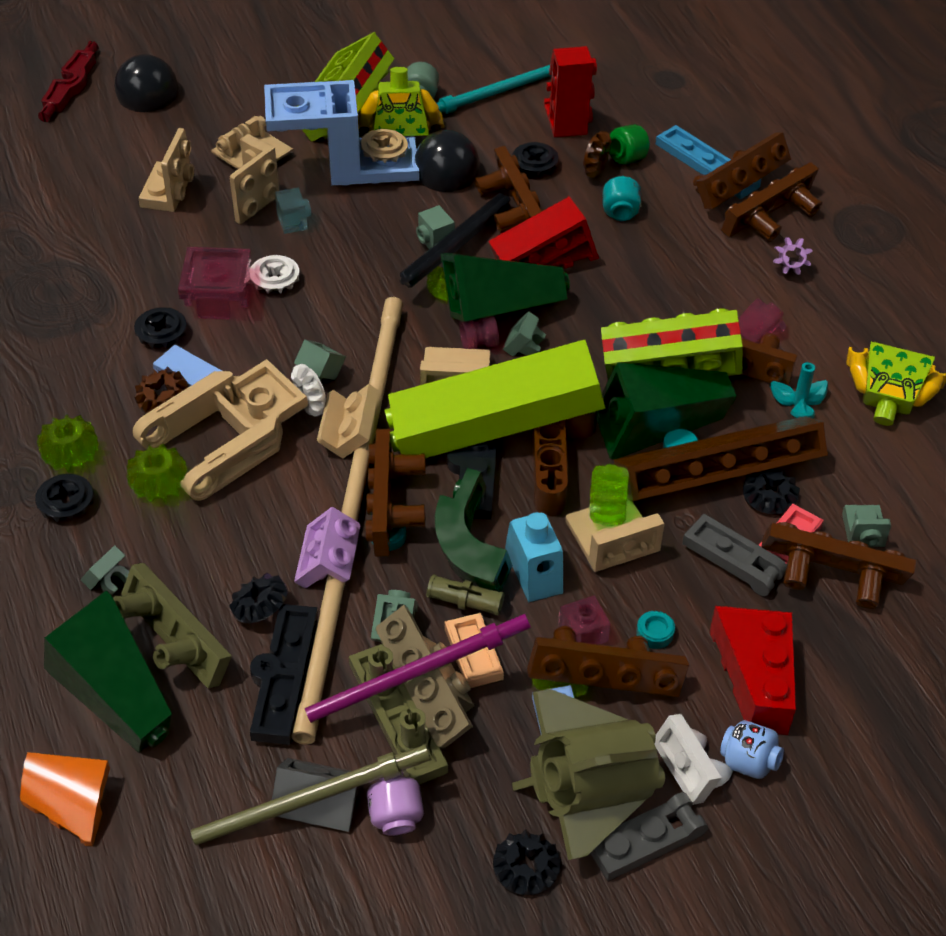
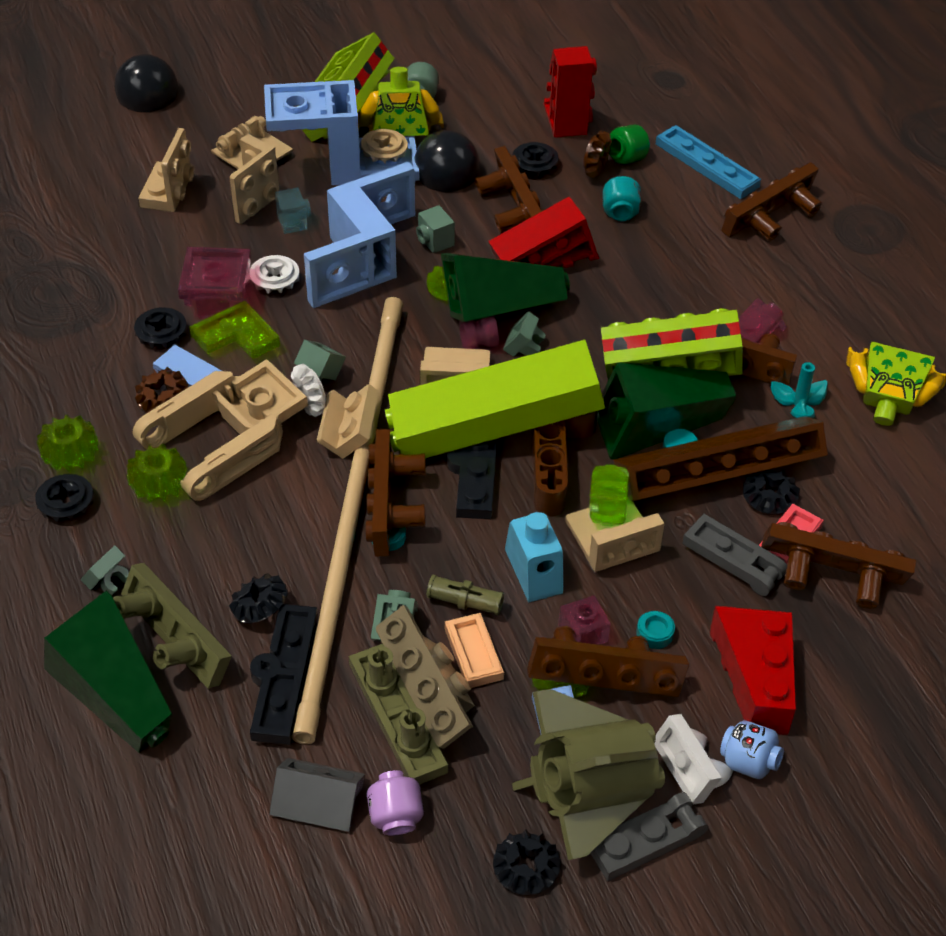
(66, 791): orange slope -> none
(73, 82): dark red piece -> none
(236, 324): none -> clear neon green plate
(328, 548): lavender bracket -> none
(361, 234): none -> light blue bracket
(387, 767): olive bar -> none
(450, 104): teal bar -> none
(454, 240): black axle -> none
(467, 556): dark green arch -> none
(490, 637): magenta bar -> none
(742, 170): reddish brown plate -> none
(801, 252): lavender gear -> none
(866, 524): sand green bracket -> none

